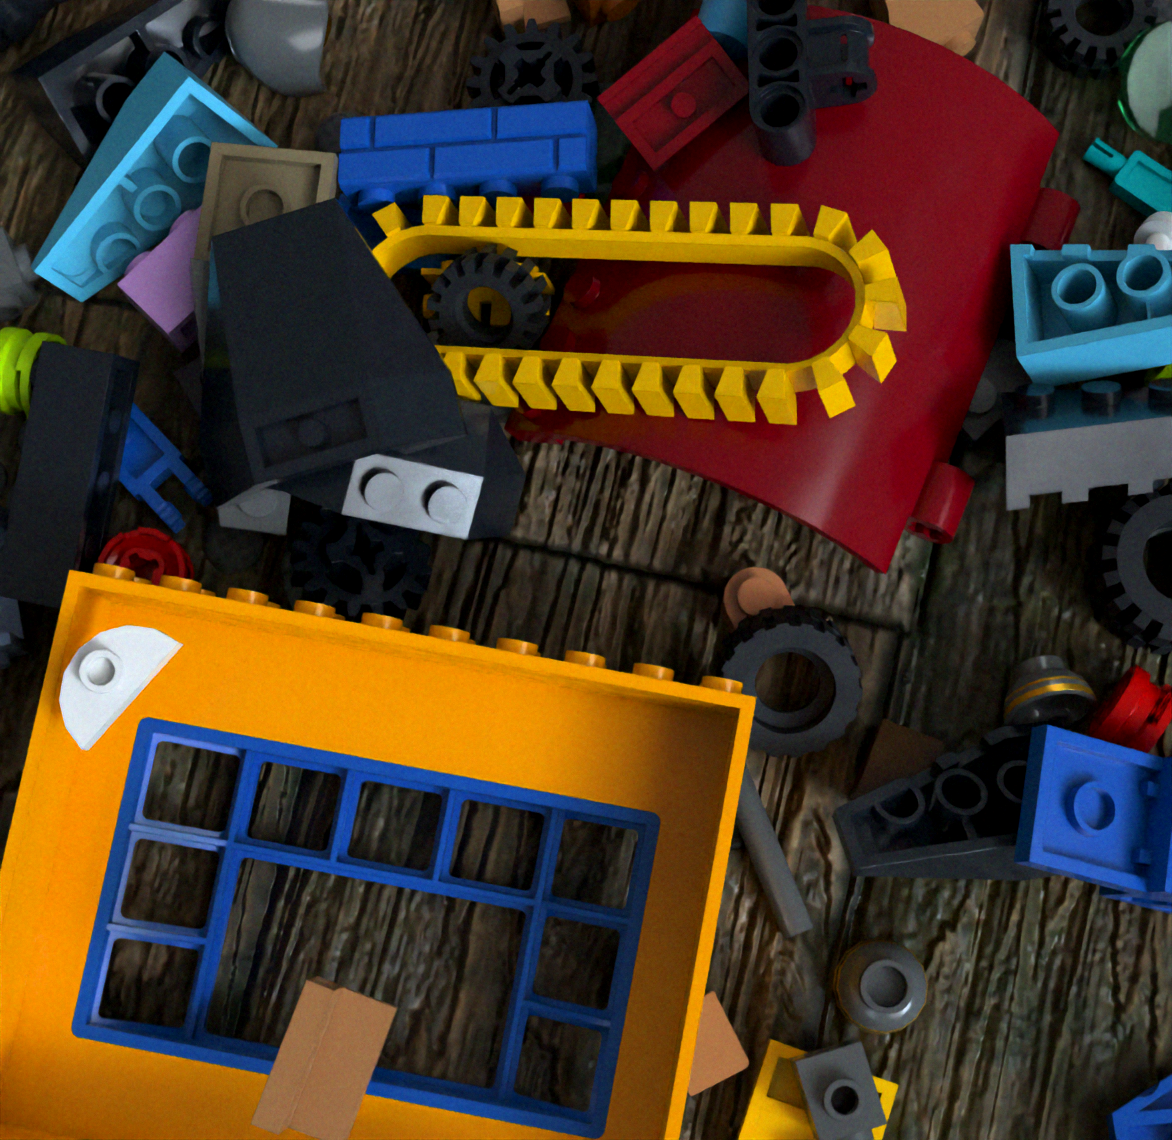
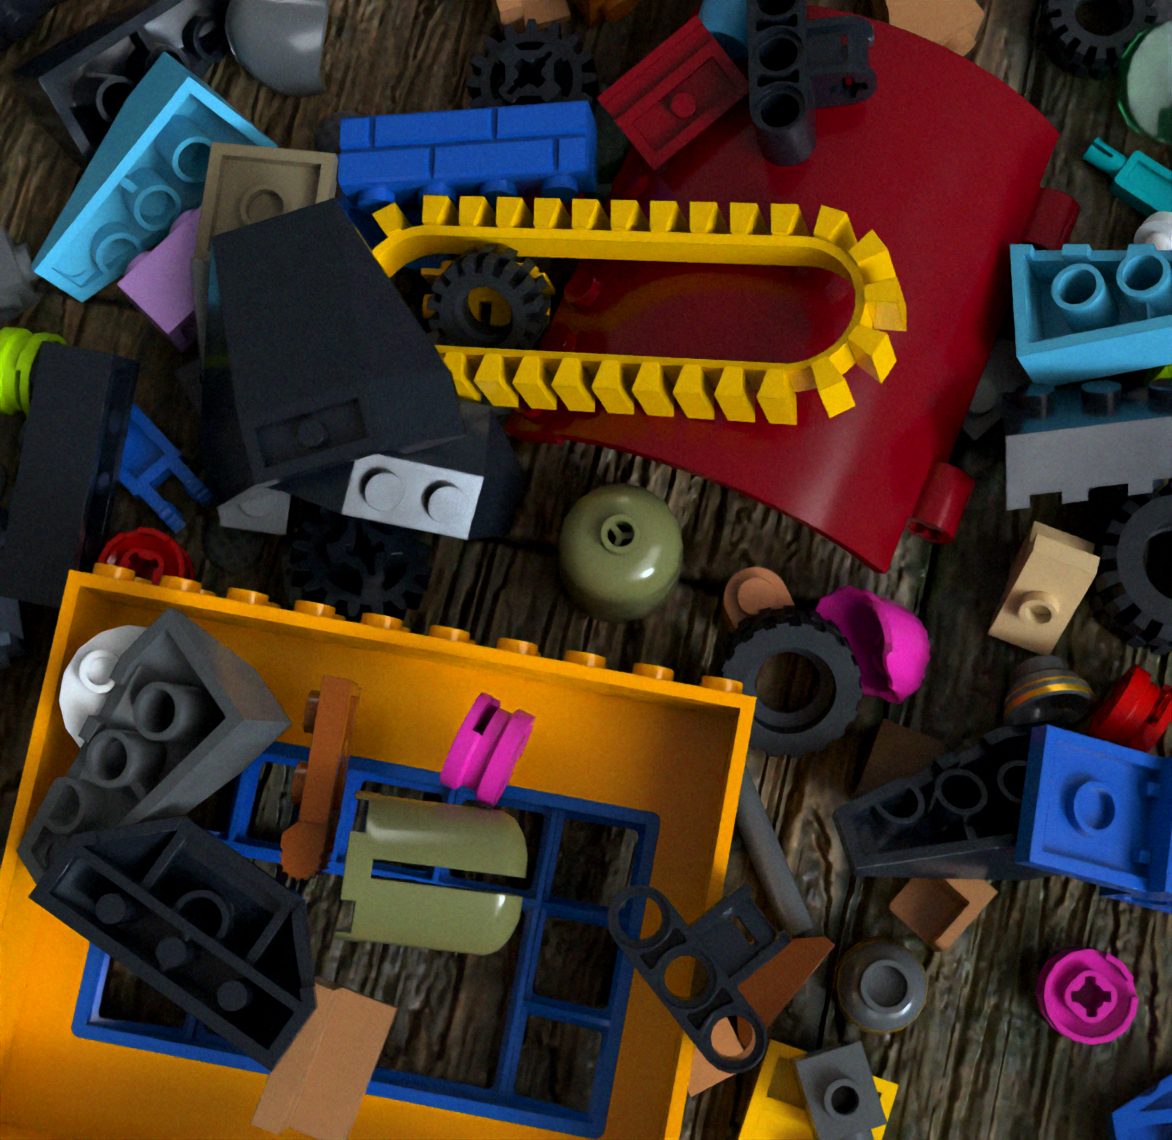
(164, 741): none -> dark grey wedge
(192, 926): none -> black wedge
(321, 780): none -> dark orange hinge
(430, 913): none -> olive cylinder
(486, 749): none -> dark pink wheel
(614, 580): none -> olive cylinder
(725, 955): none -> black piece
(779, 981): none -> reddish brown slope
(884, 638): none -> dark pink hair
(940, 908): none -> medium nougat panel
(1044, 588): none -> tan brick
(1086, 995): none -> dark pink wheel

